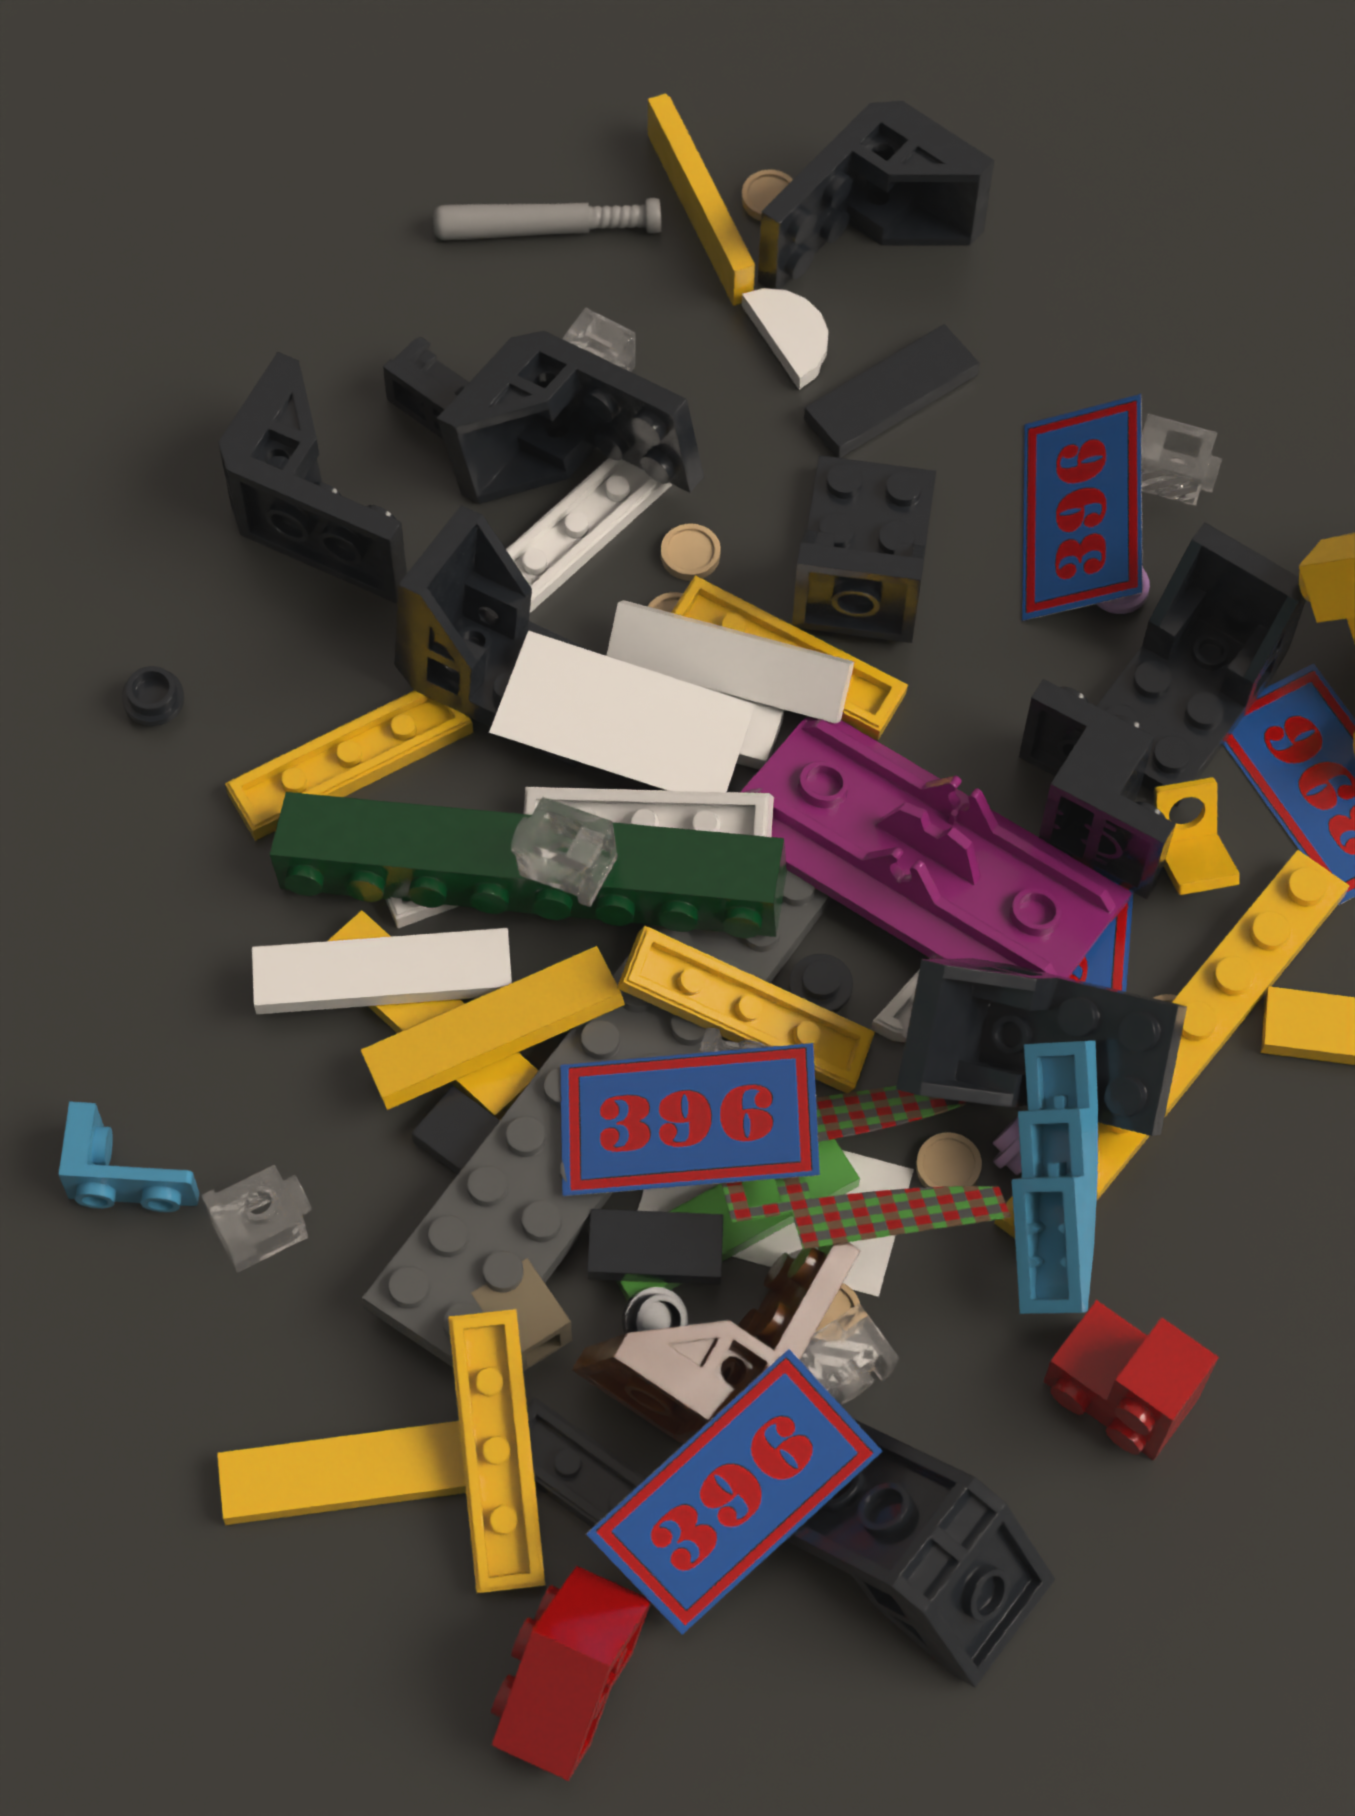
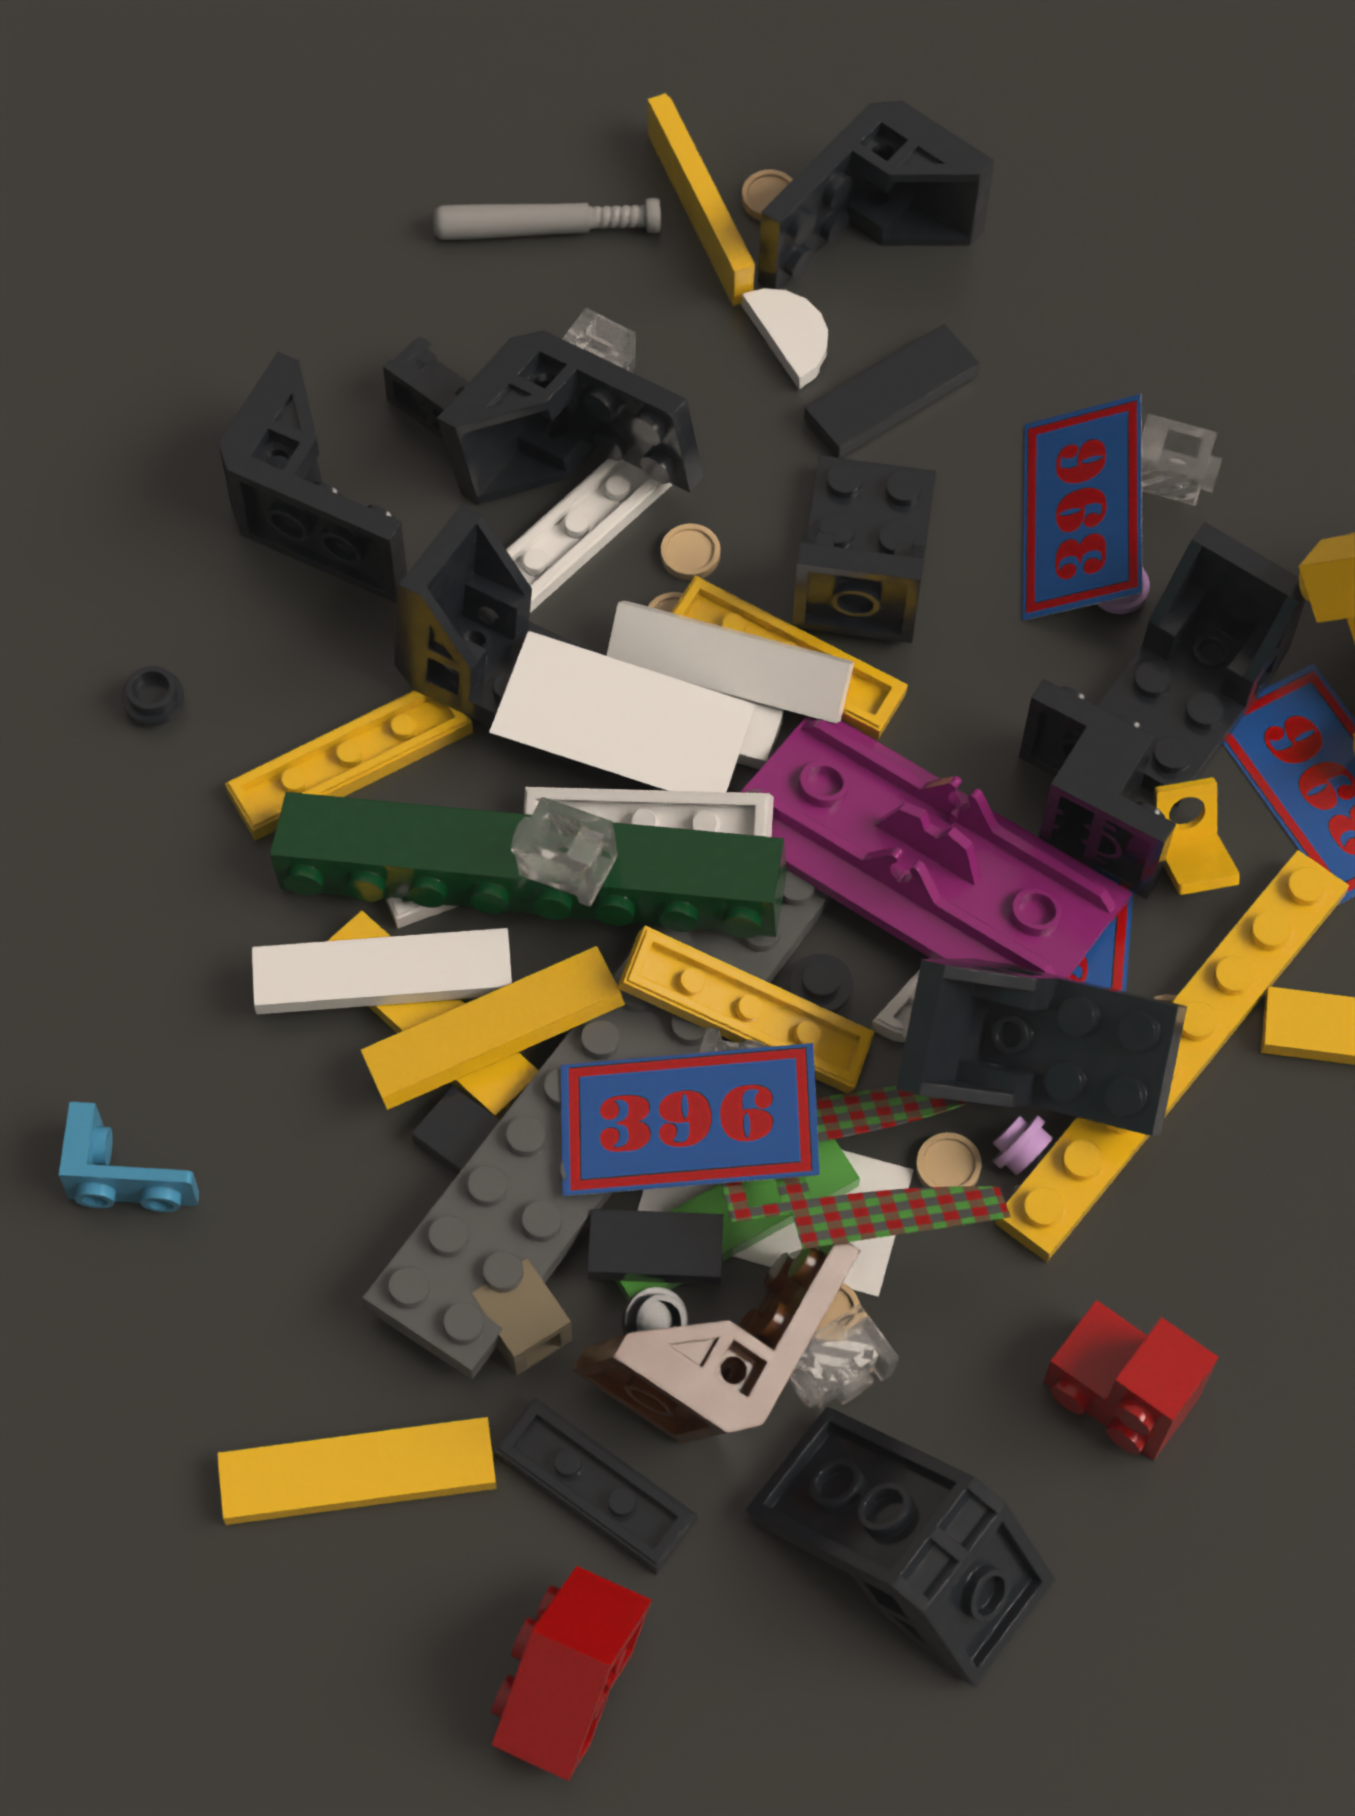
(252, 1236): clear brick -> none
(496, 1451): yellow tile -> none
(734, 1492): sticker -> none
(1059, 1178): dark azure slope -> none

